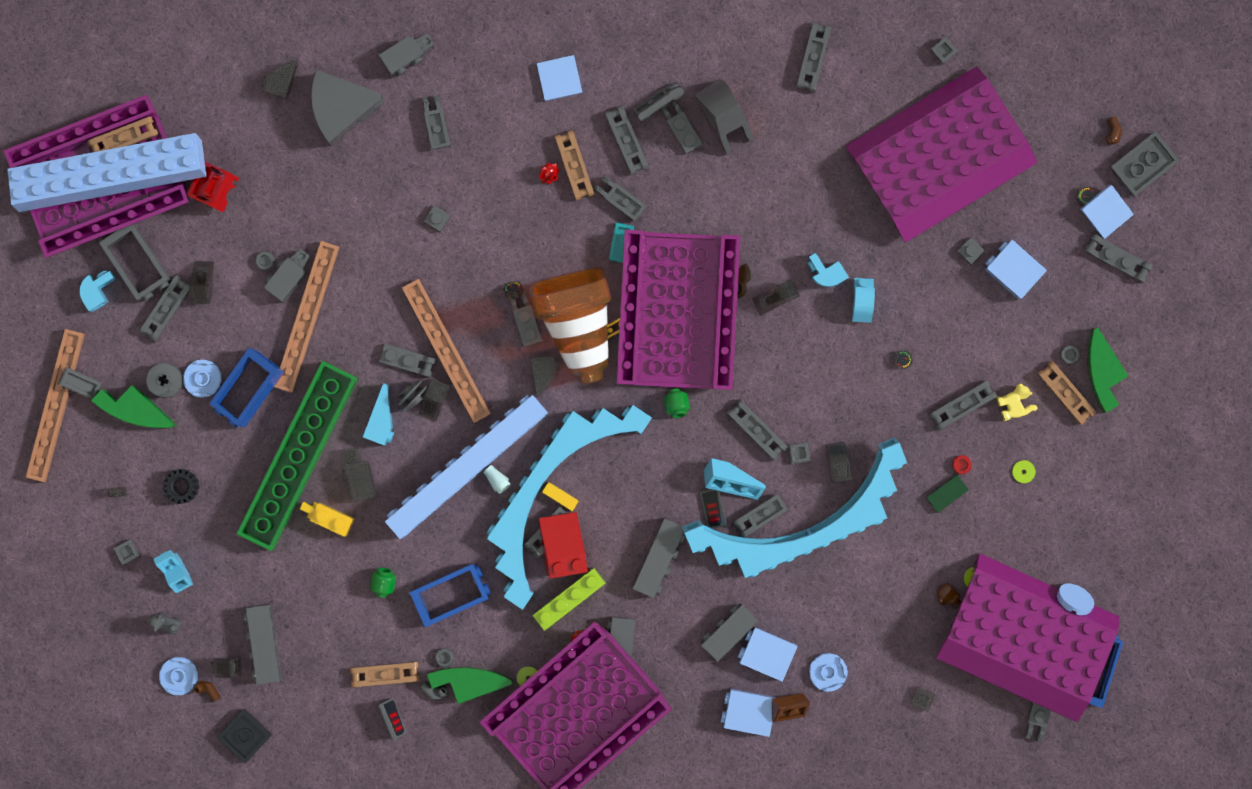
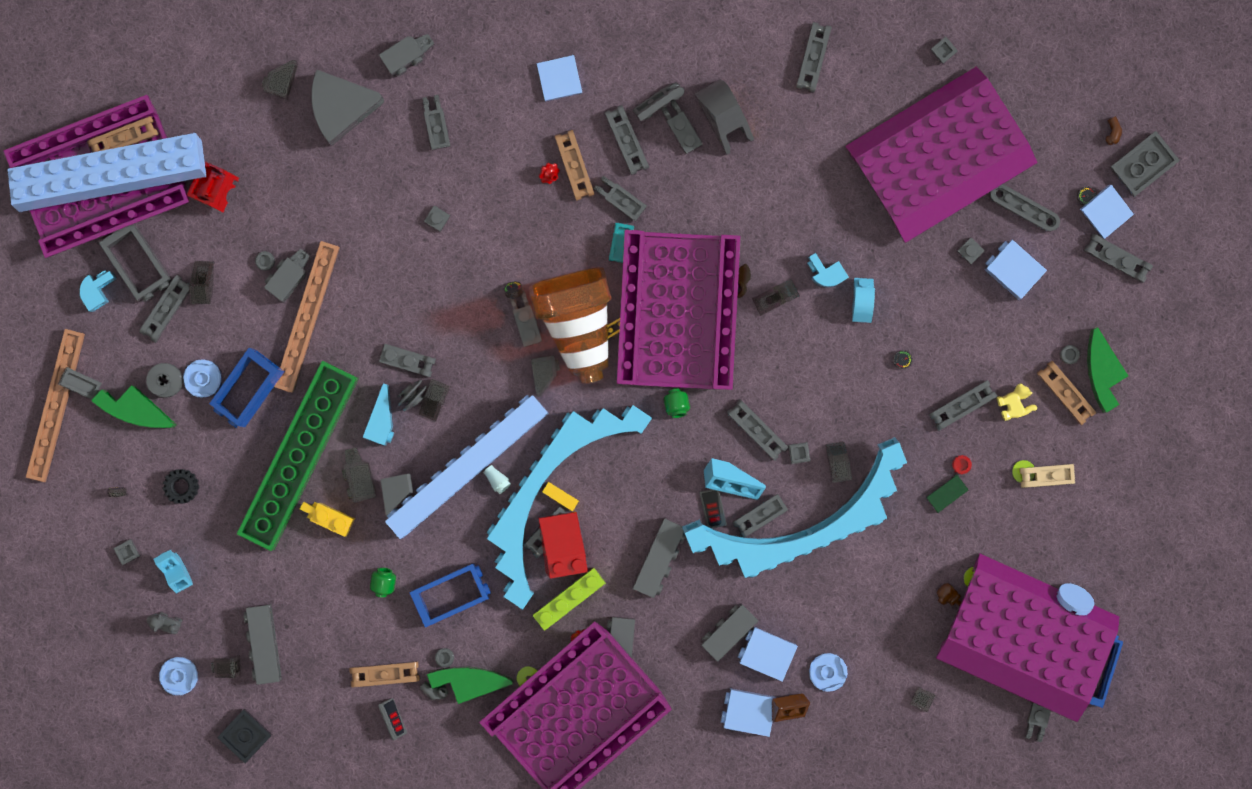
(207, 688): reddish brown arm -> none
(395, 490): none -> dark grey slope
(446, 350): nougat plate -> none
(1025, 208): none -> dark grey plate
(1048, 475): none -> tan plate

